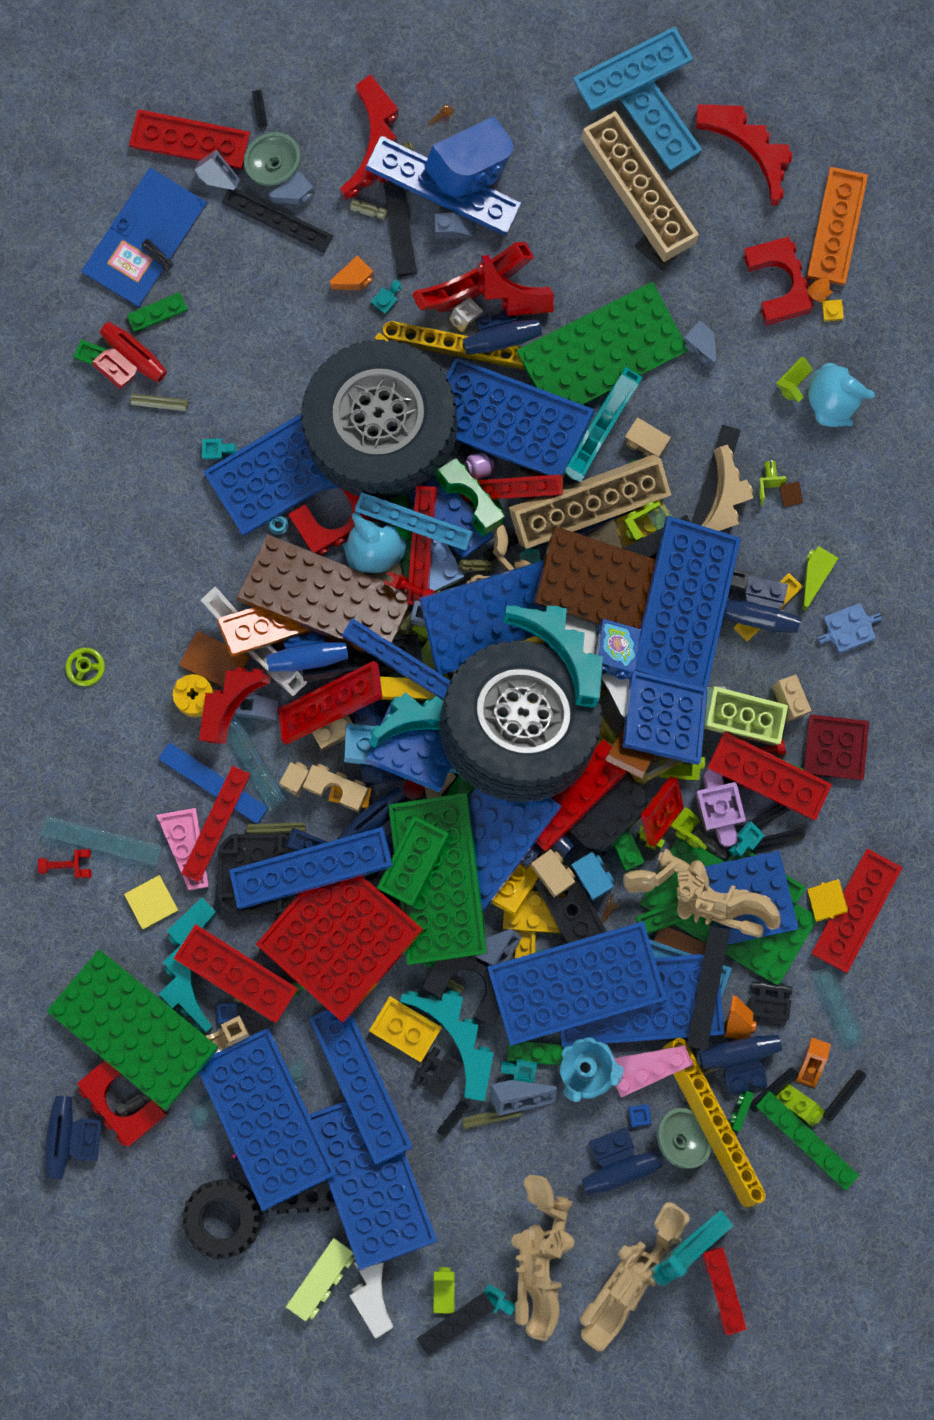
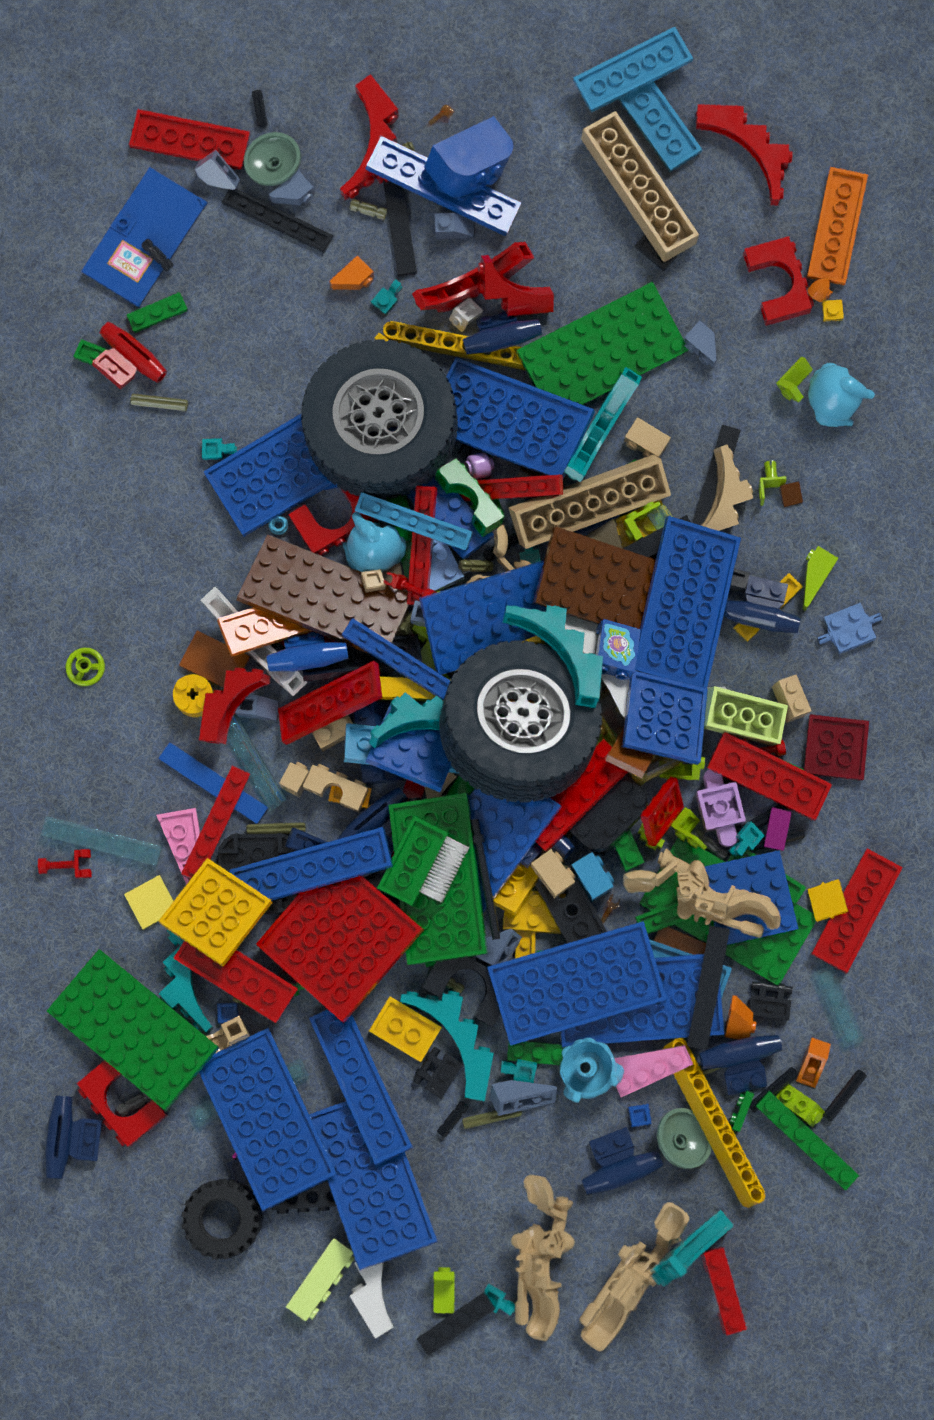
(215, 912): none -> yellow plate
(373, 580): none -> tan tile
(447, 868): none -> white piece
(478, 840): none -> black bar
(777, 829): none -> magenta tile

